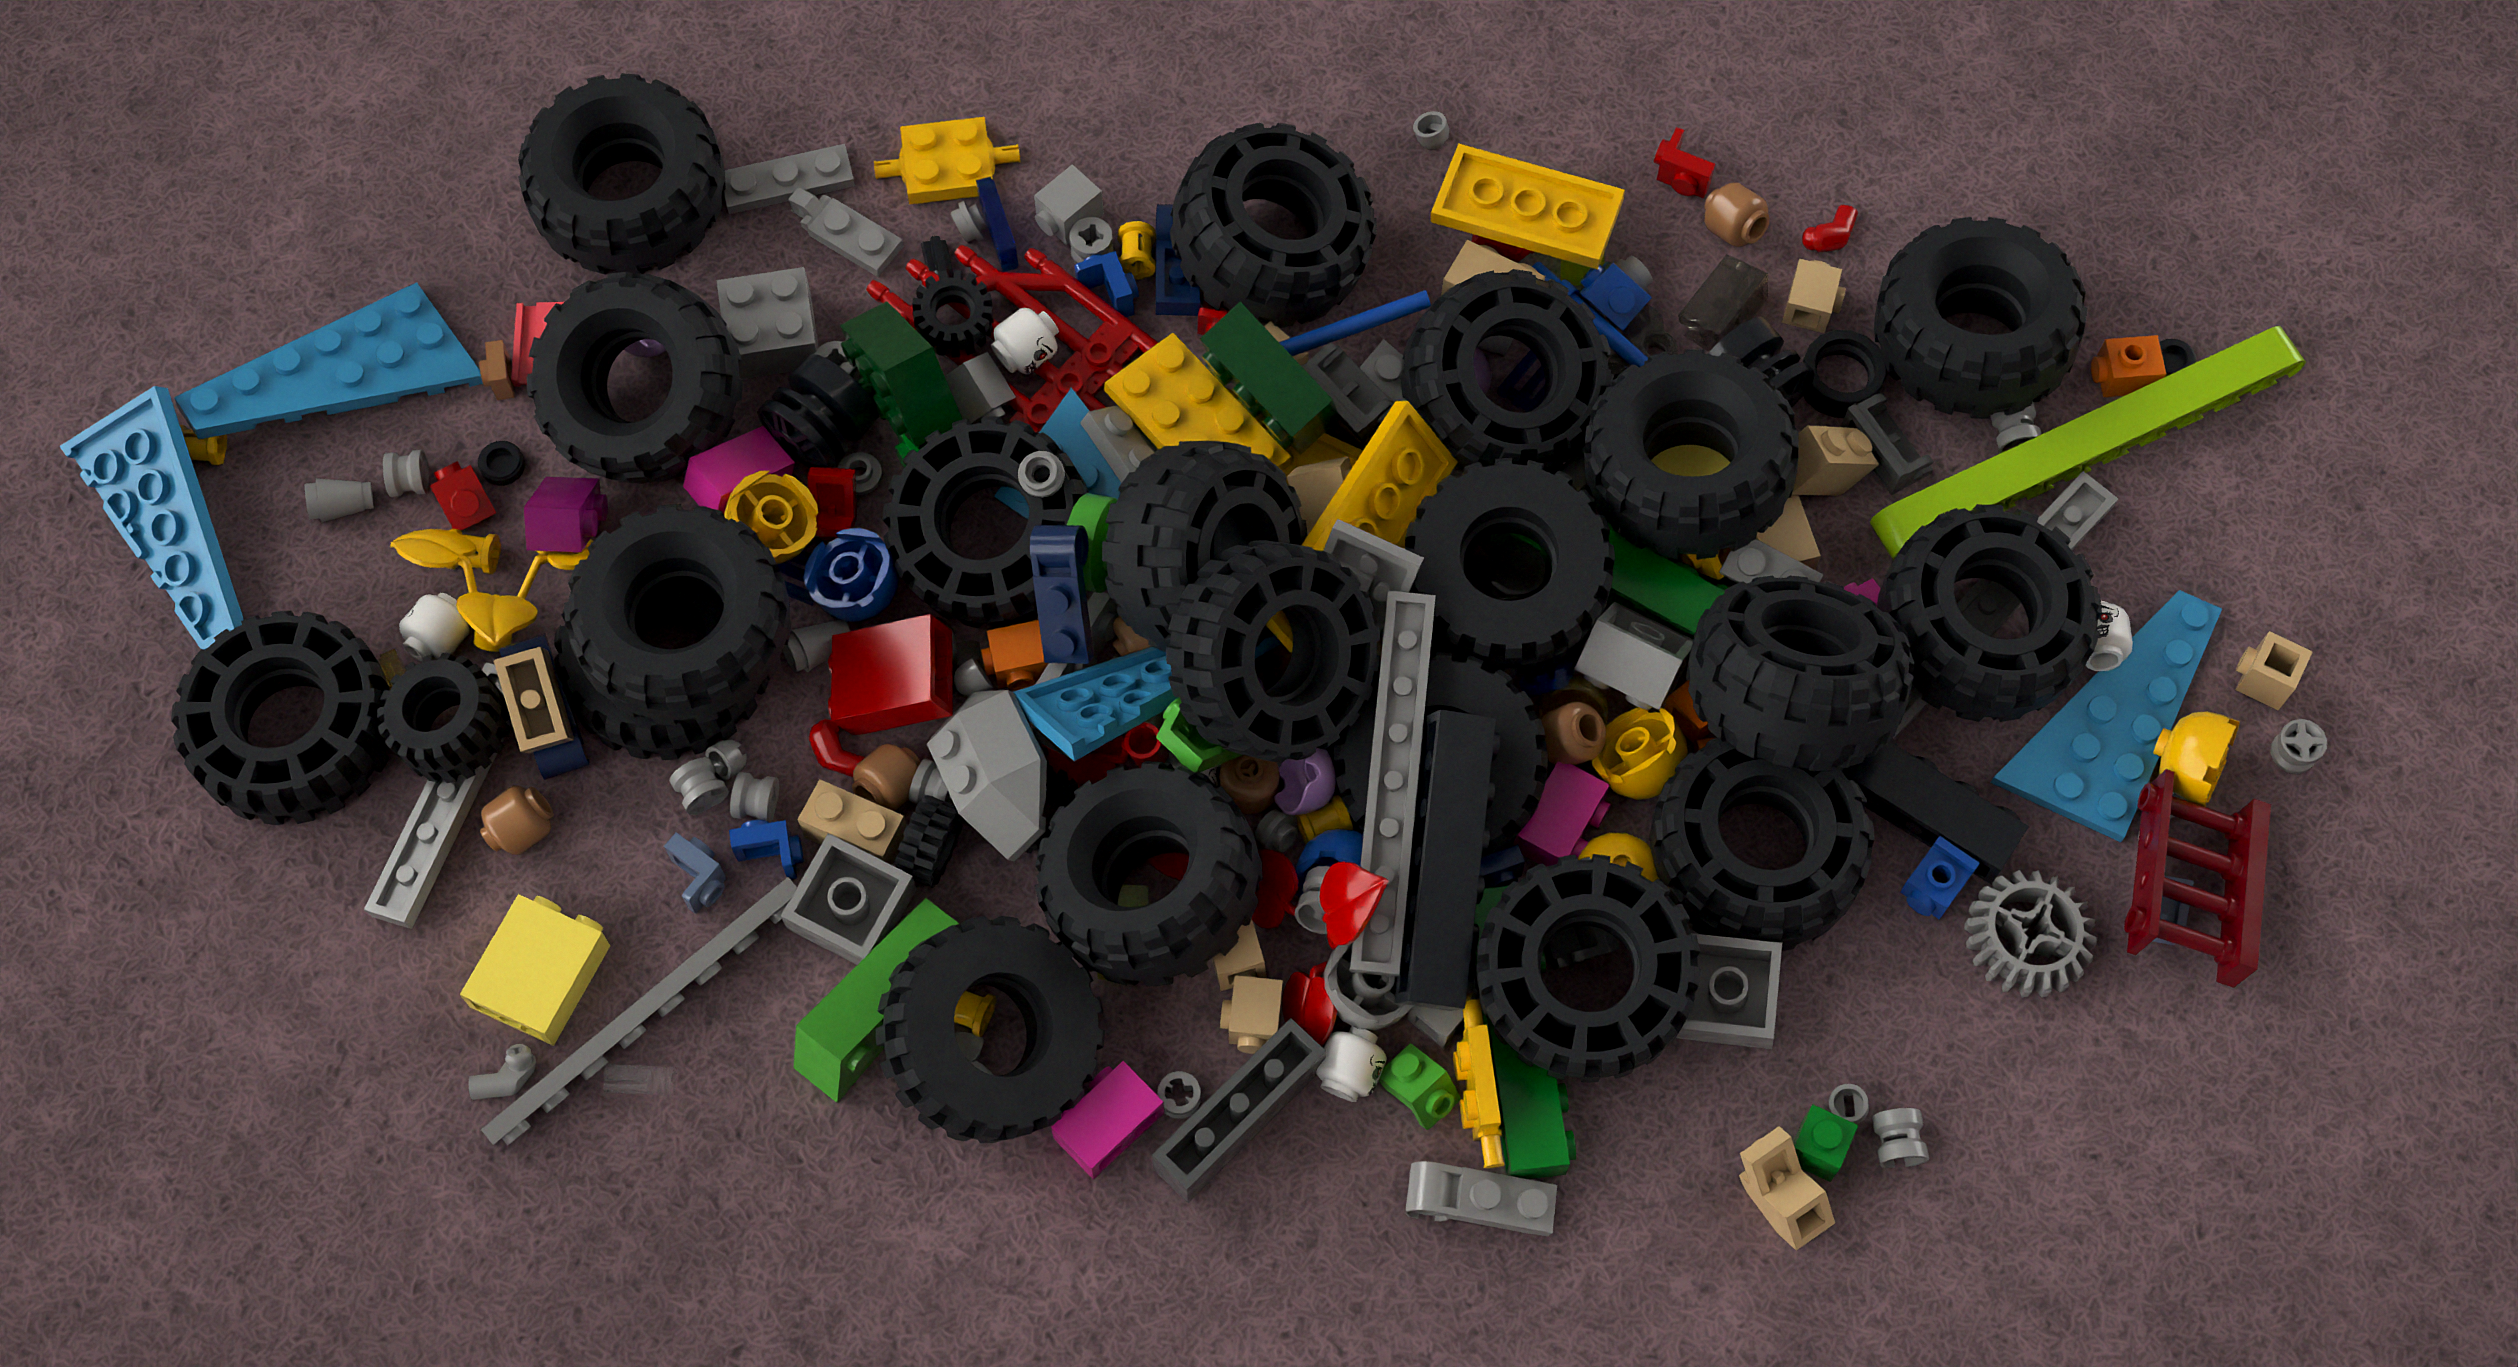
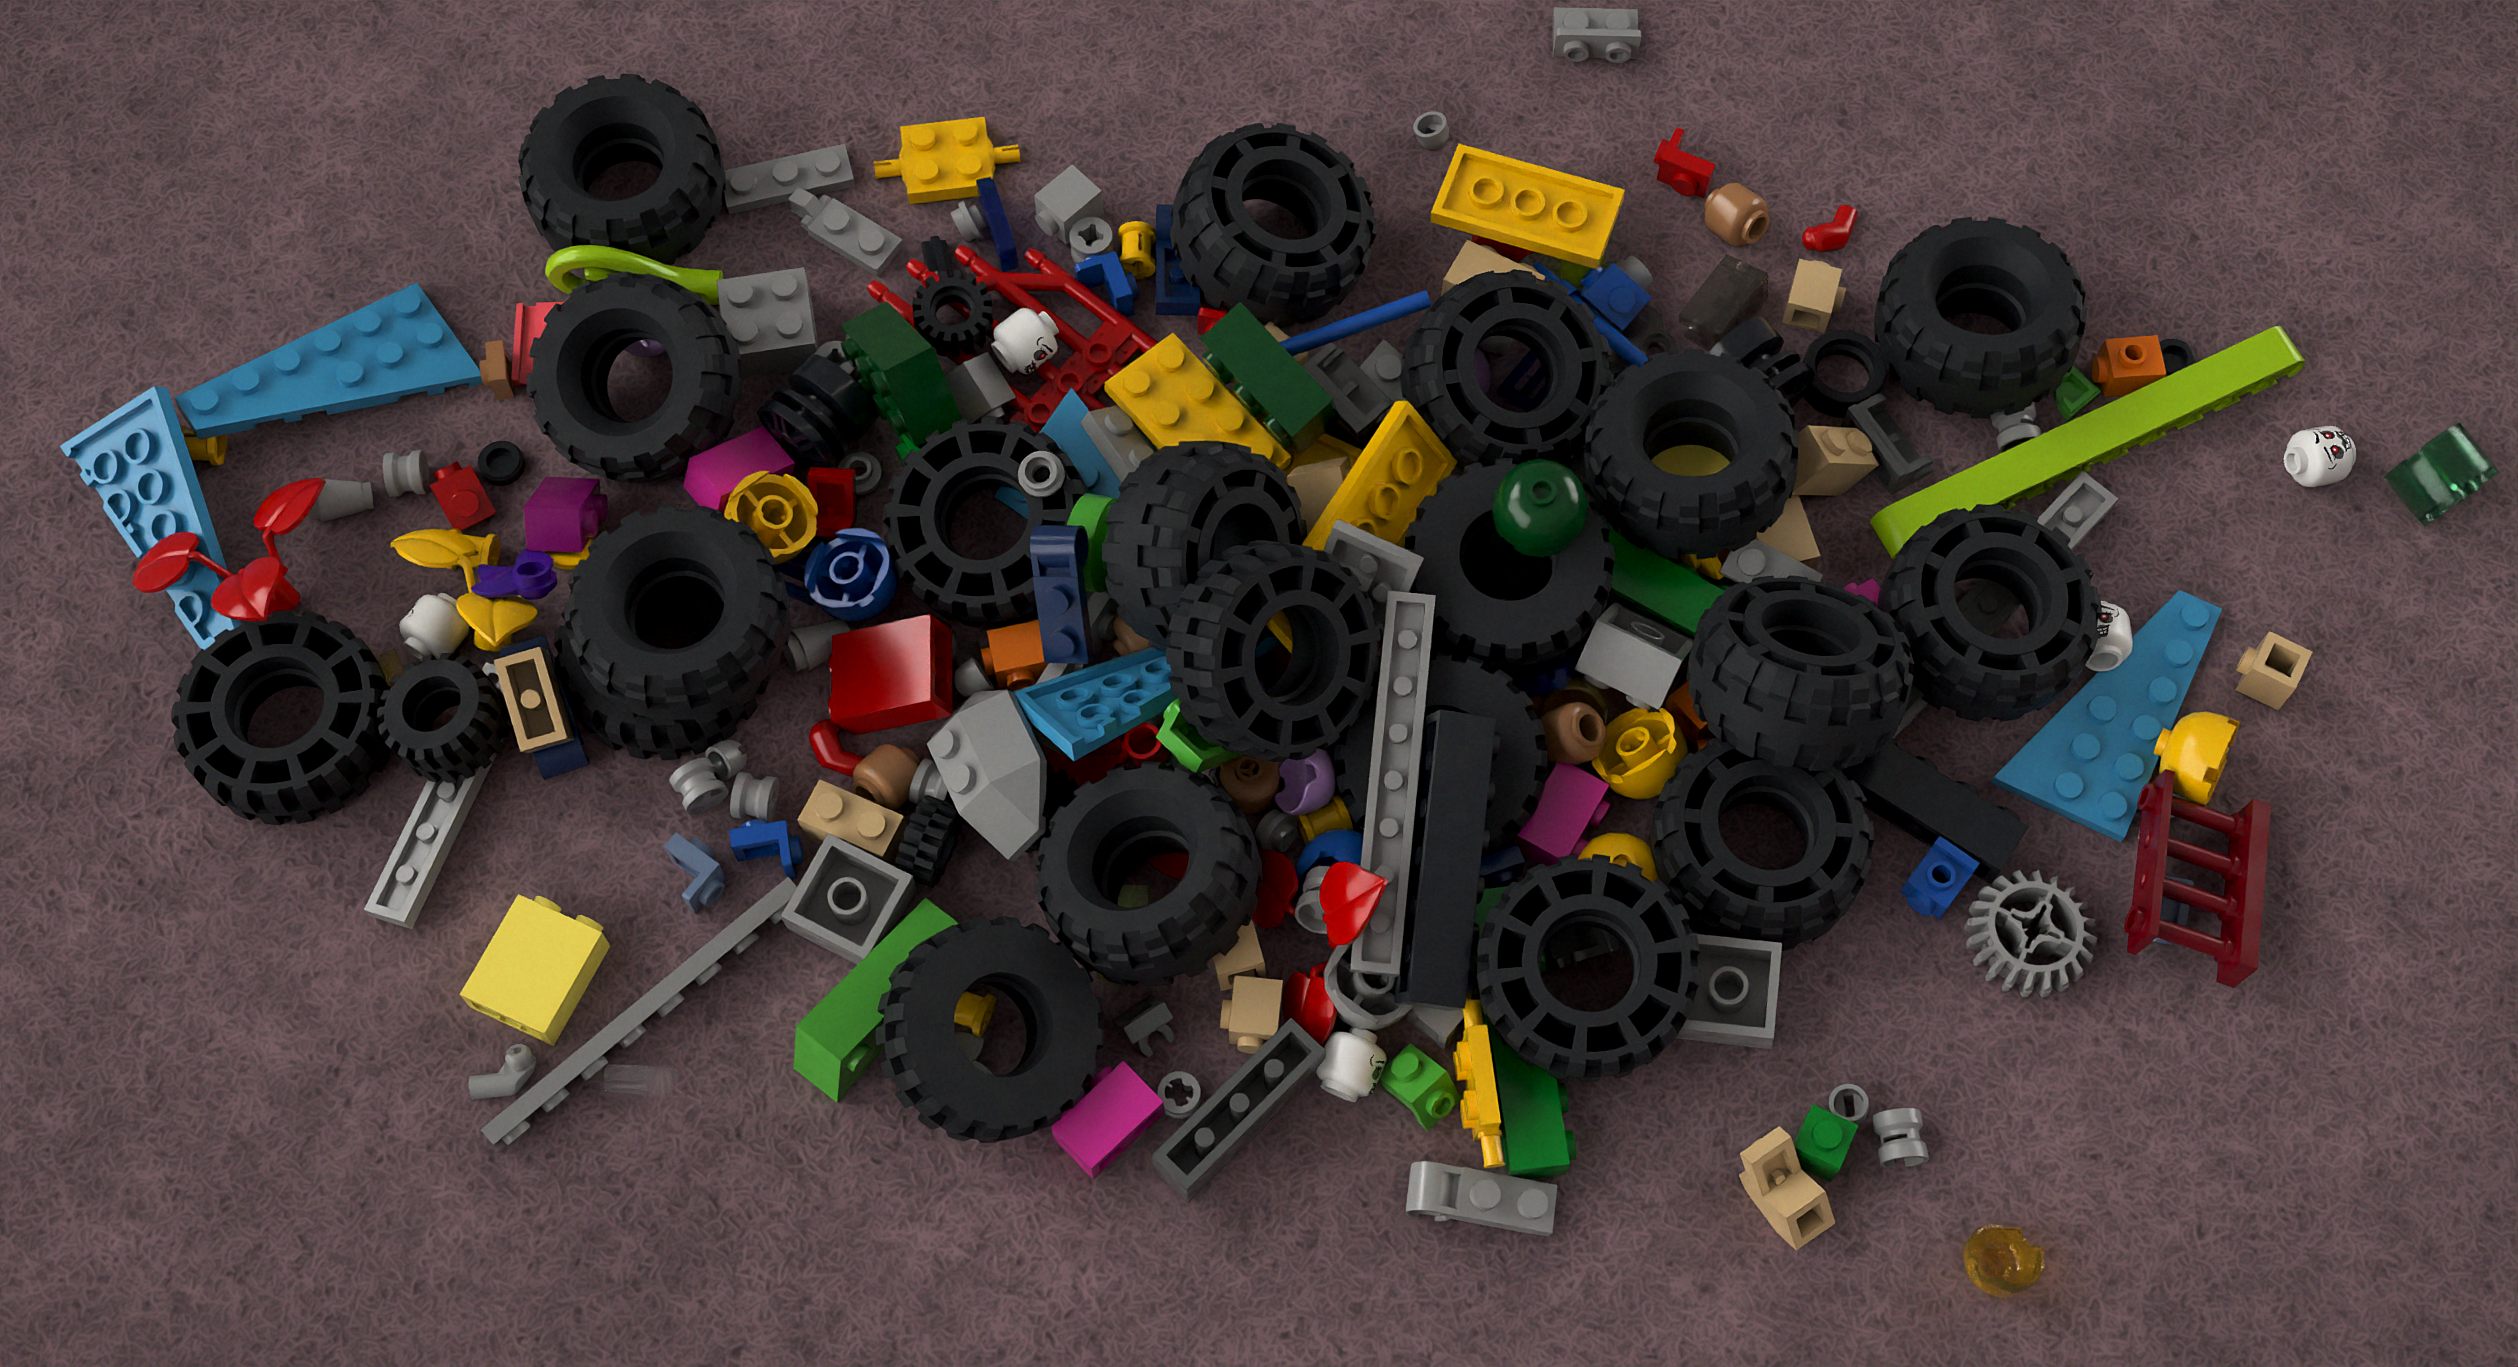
(257, 587): none -> red plant
(516, 820): medium nougat head -> none
(528, 578): none -> dark purple plate
(603, 260): none -> lime plant
(1142, 1020): none -> dark grey tile
(1540, 507): none -> dark green cylinder
(1596, 34): none -> light grey bracket
(2020, 1260): none -> clear yellow hair
(2075, 394): none -> bright green tile
(2306, 738): light grey wheel -> none
(2319, 456): none -> white head
(2441, 474): none -> clear green brick

